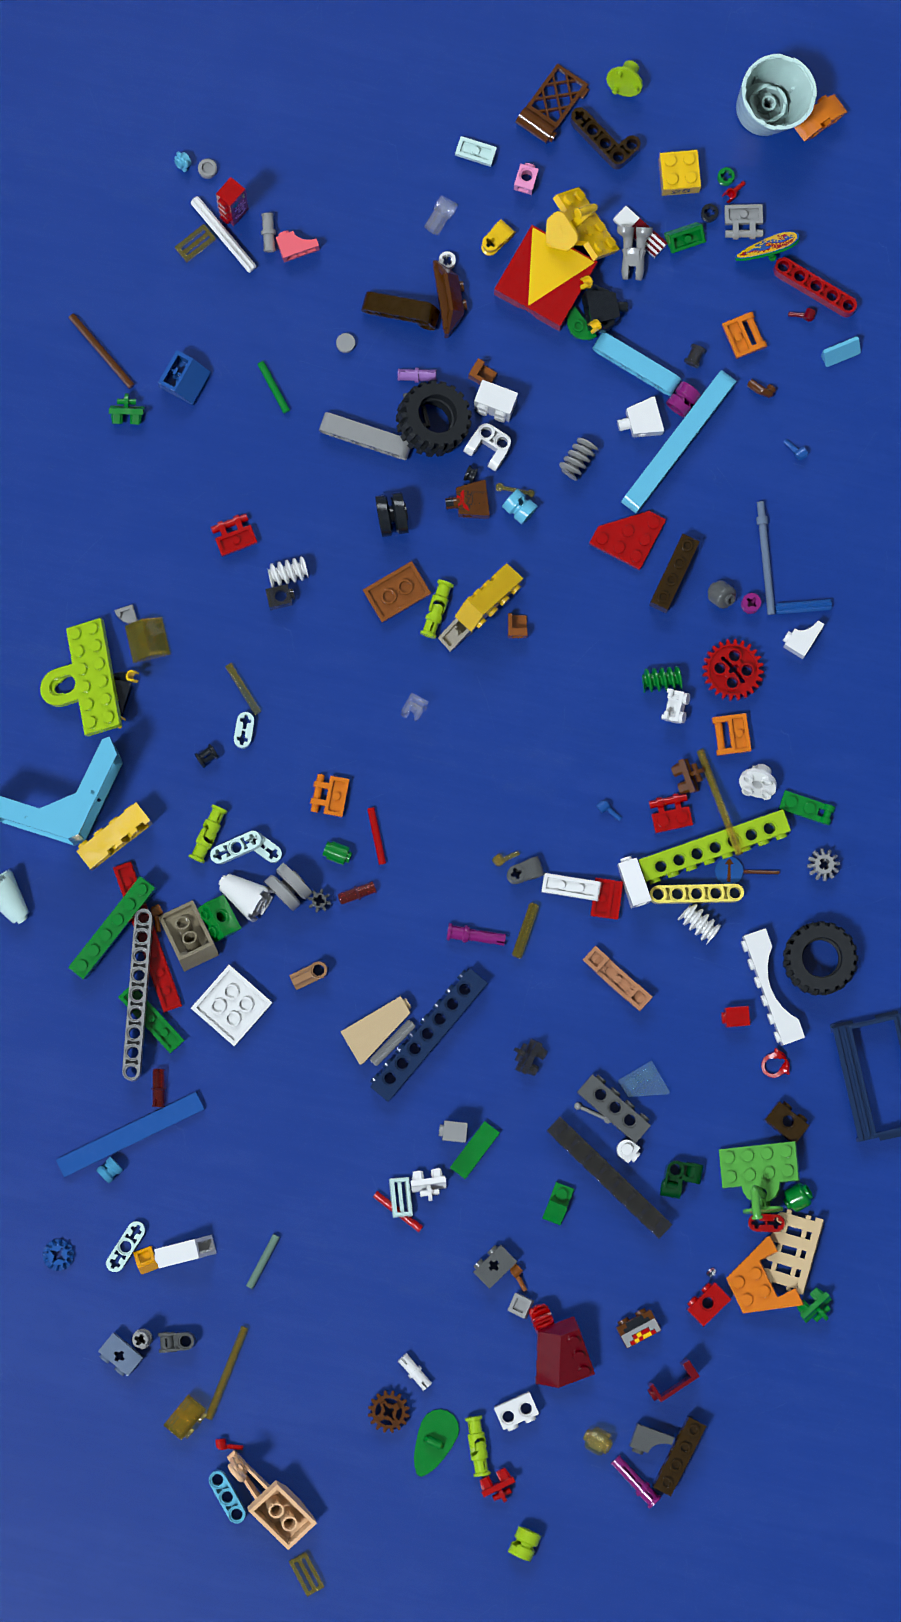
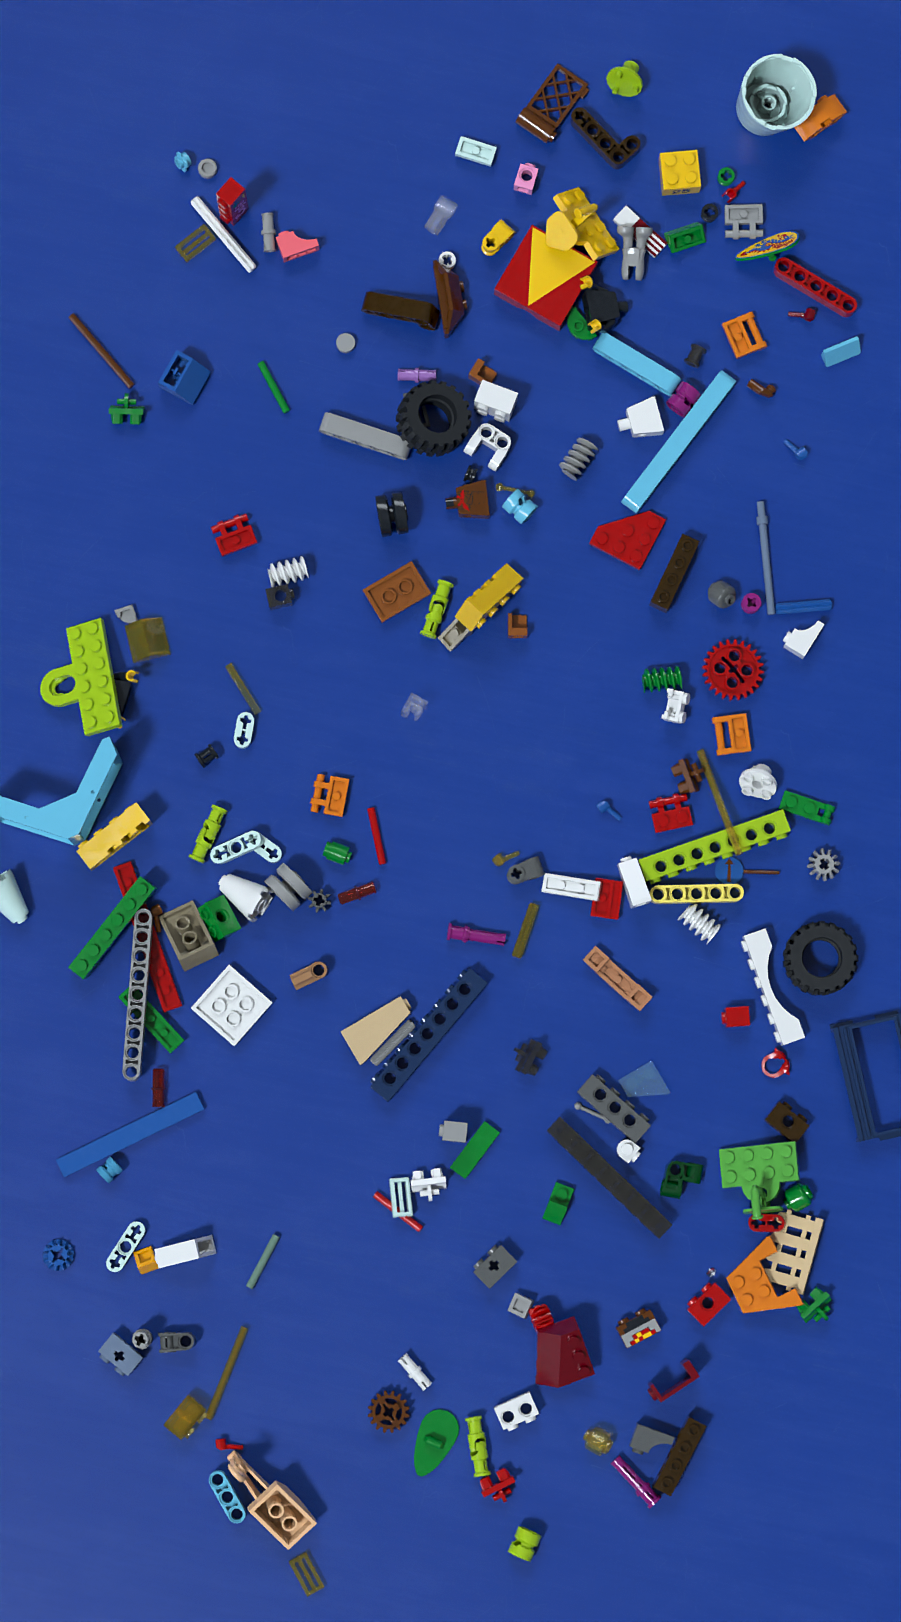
(516, 1271): dark orange hand -> none

